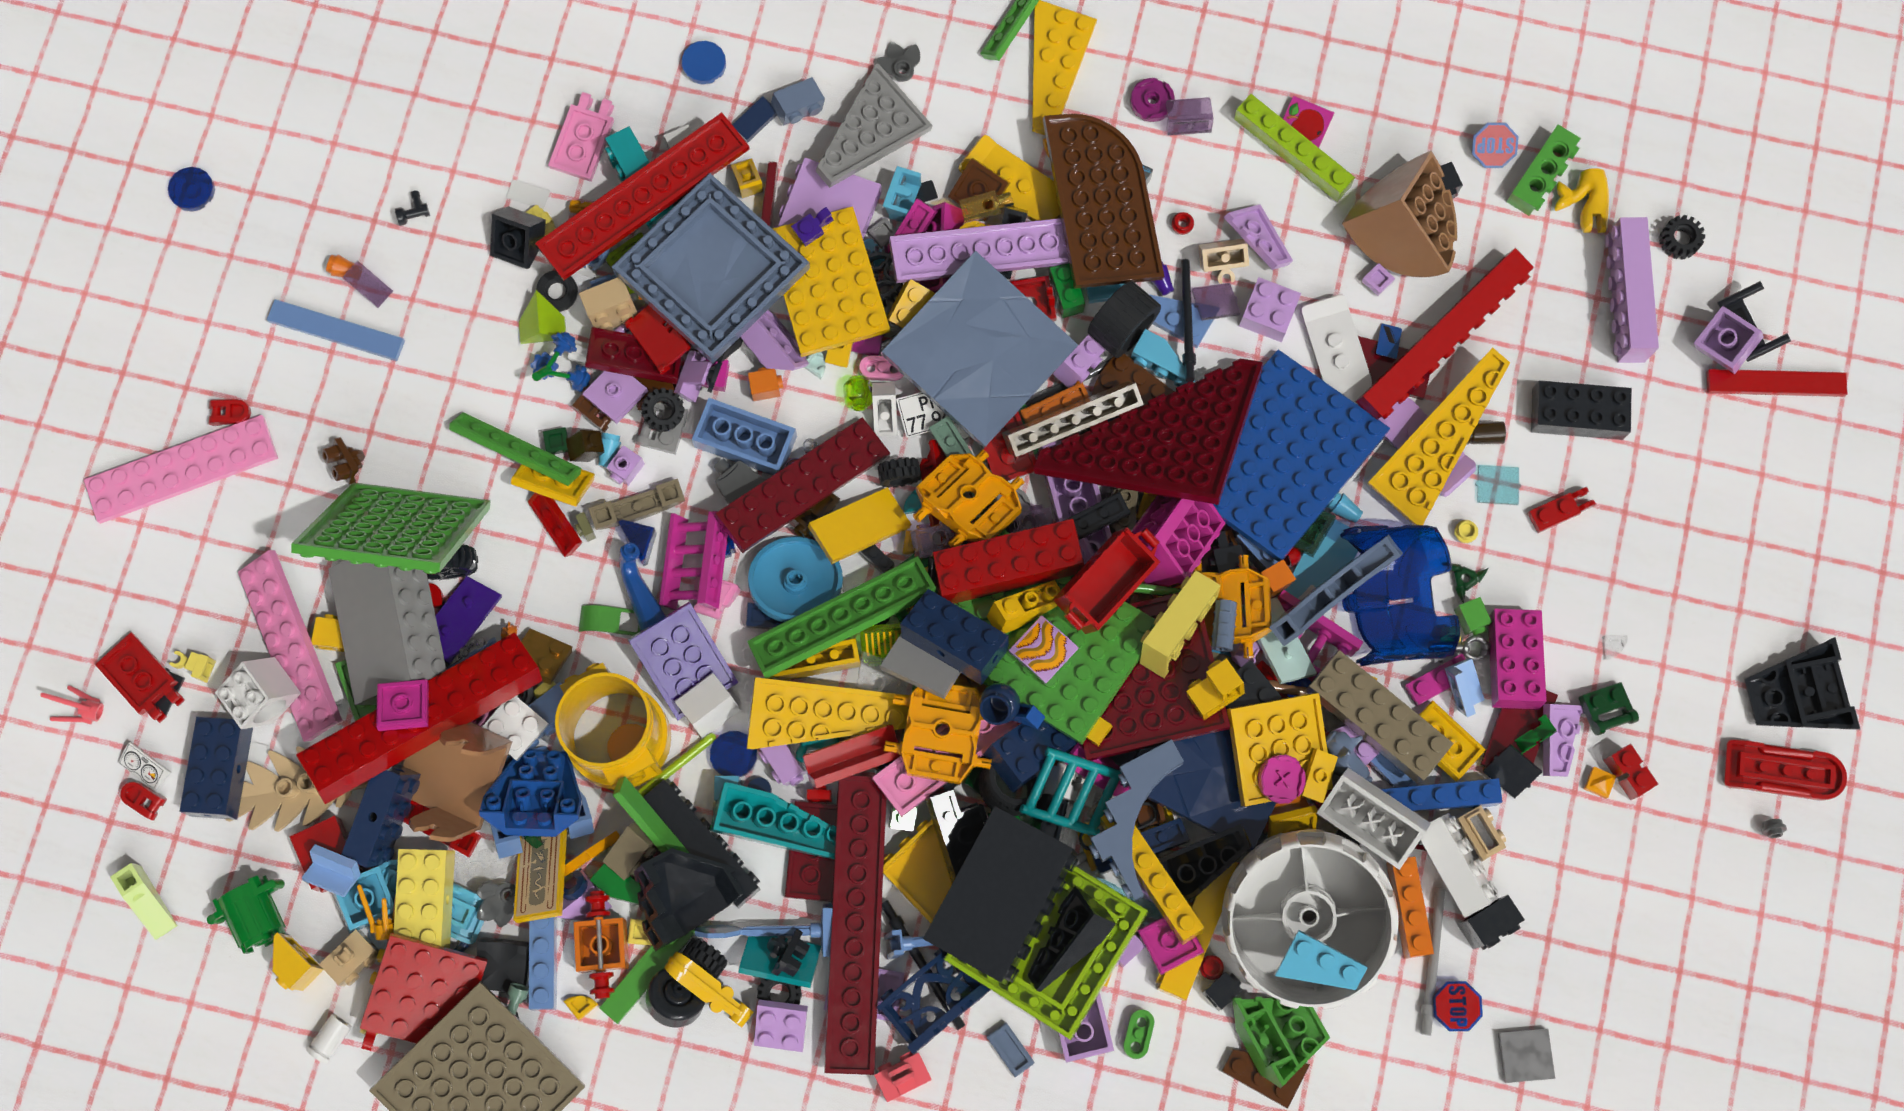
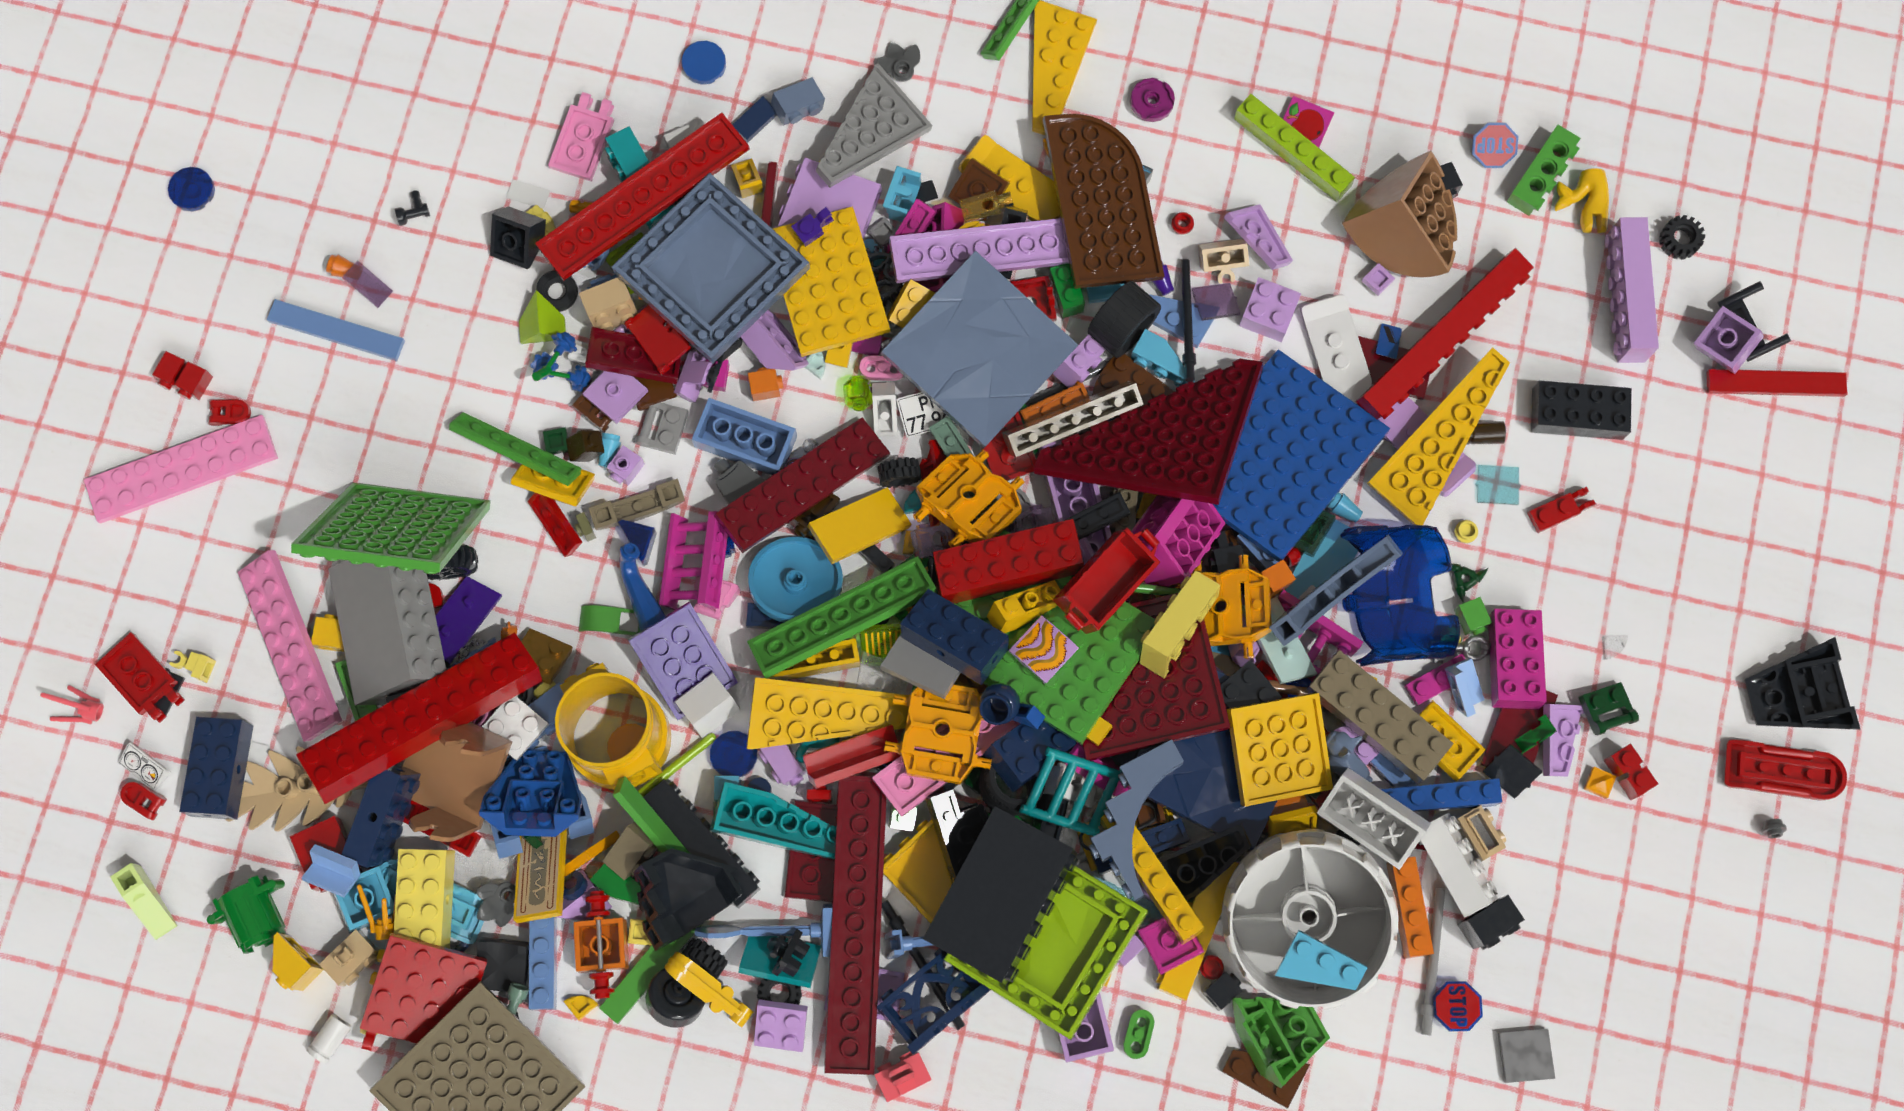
(186, 378): none -> red piece
(257, 692): white brick -> none
(347, 459): reddish brown hips -> none
(402, 705): dark pink tile -> none
(656, 422): black tyre -> none
(1010, 1049): sand blue tile -> none
(1076, 933): black wedge -> none
(1189, 116): clear purple panel -> none
(1217, 690): yellow brick -> none
(1223, 625): sand blue axle -> none
(1281, 779): dark pink tile -> none
(1318, 775): yellow plate -> none

